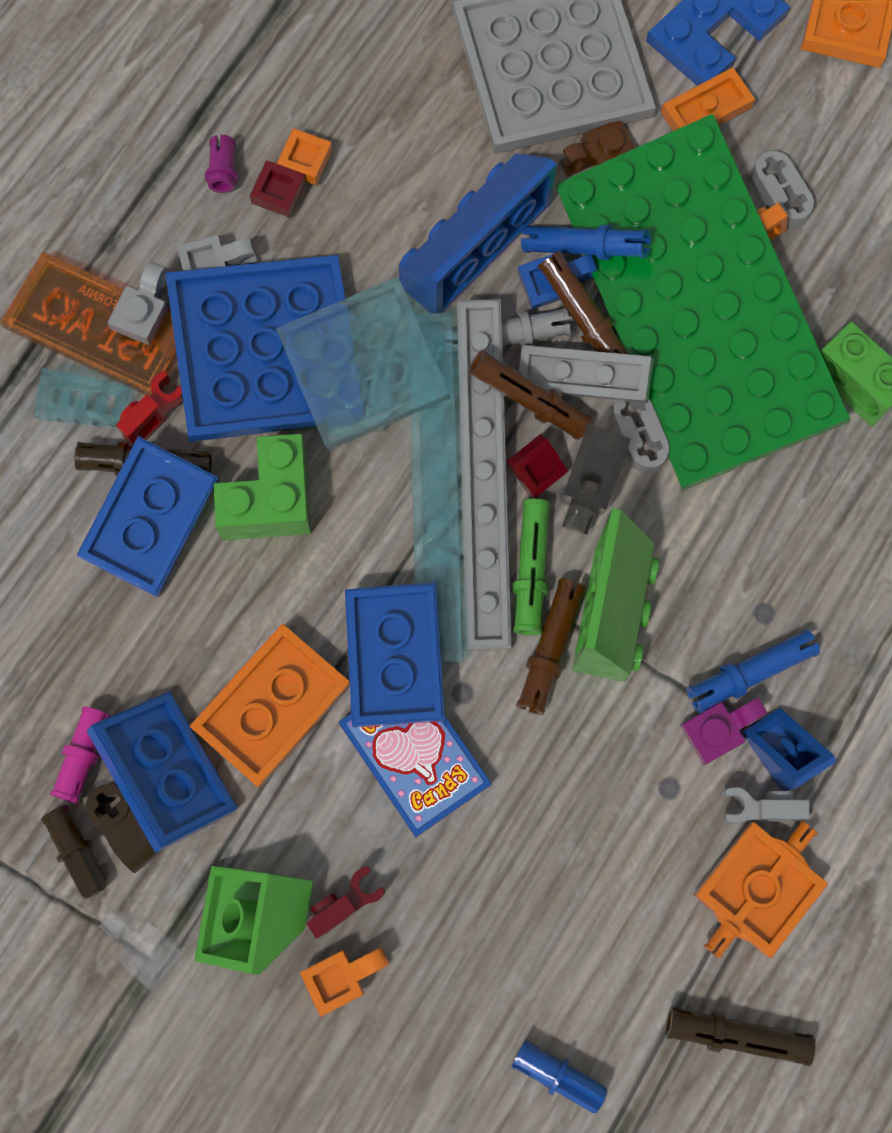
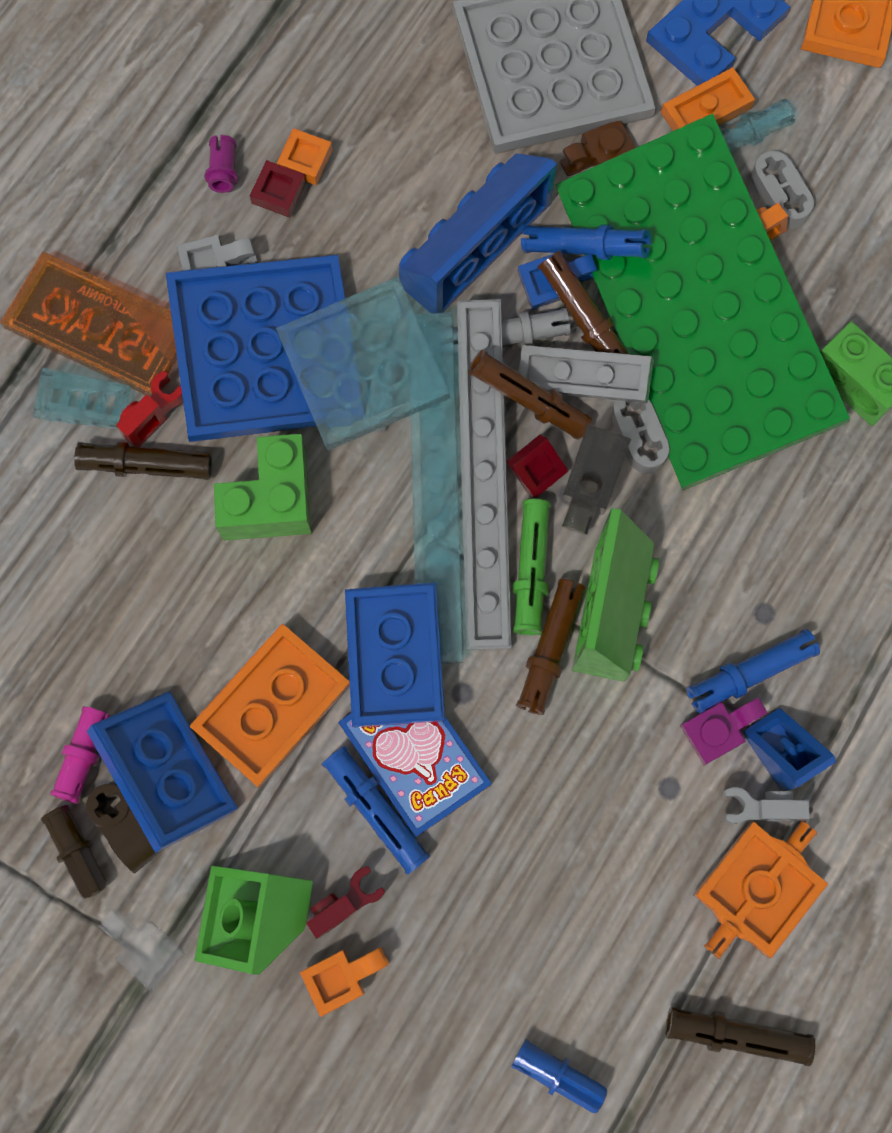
(141, 310): light grey plate -> none
(148, 517): blue tile -> none
(375, 809): none -> blue pin
(754, 126): none -> clear light blue pin

